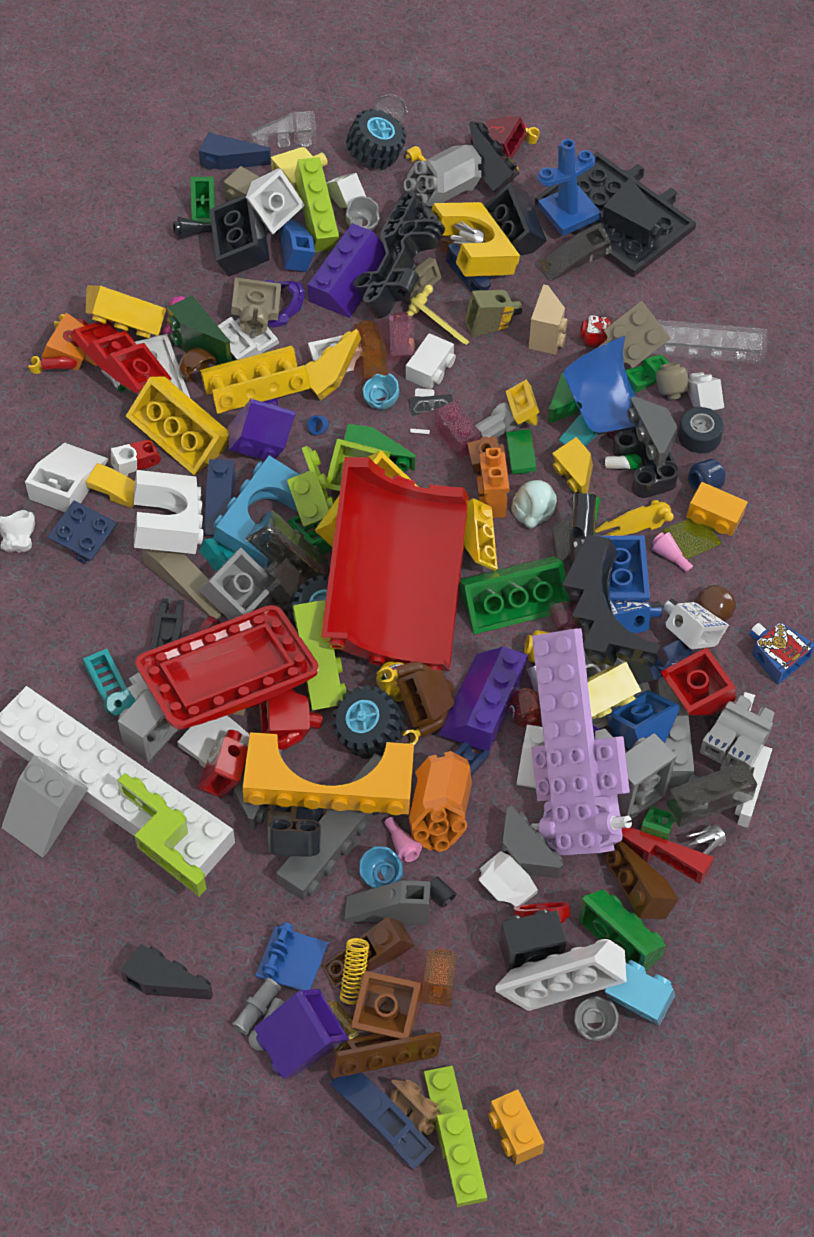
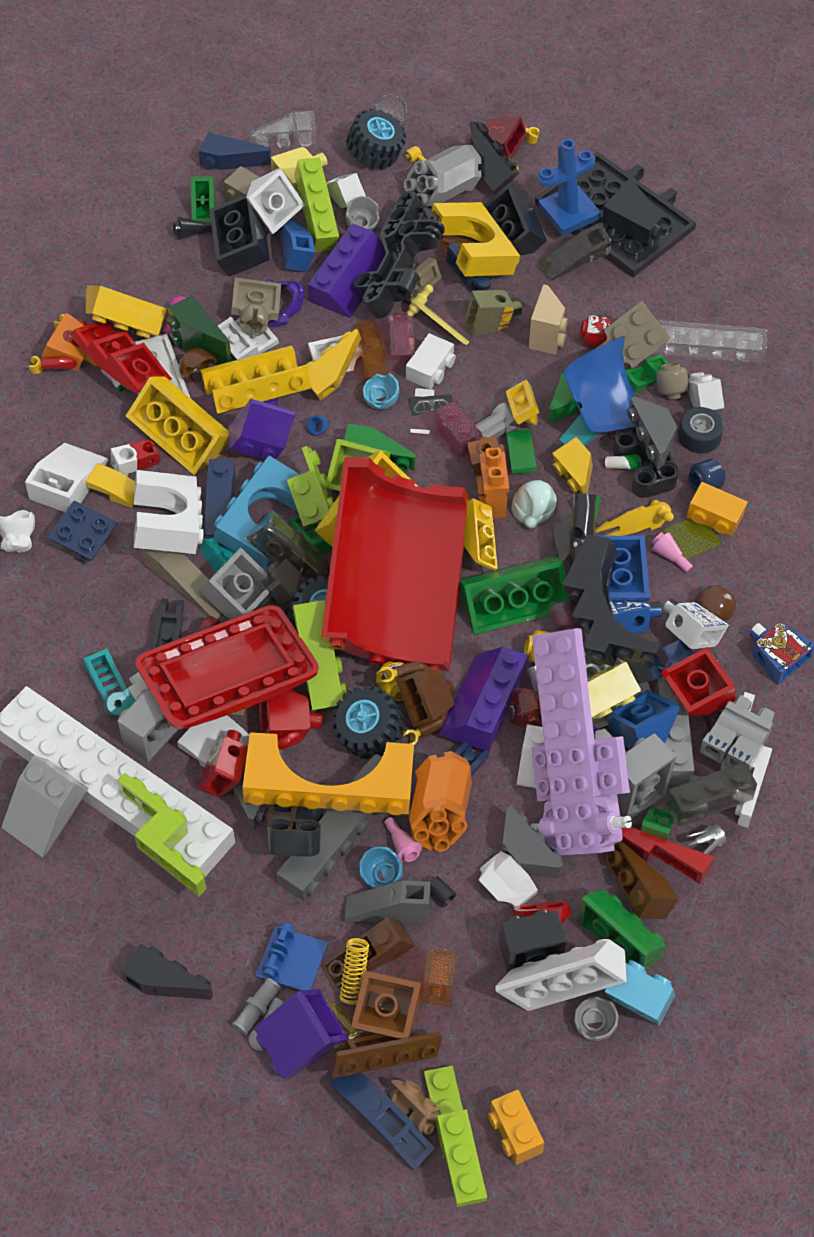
(467, 234): flat silver piece -> none

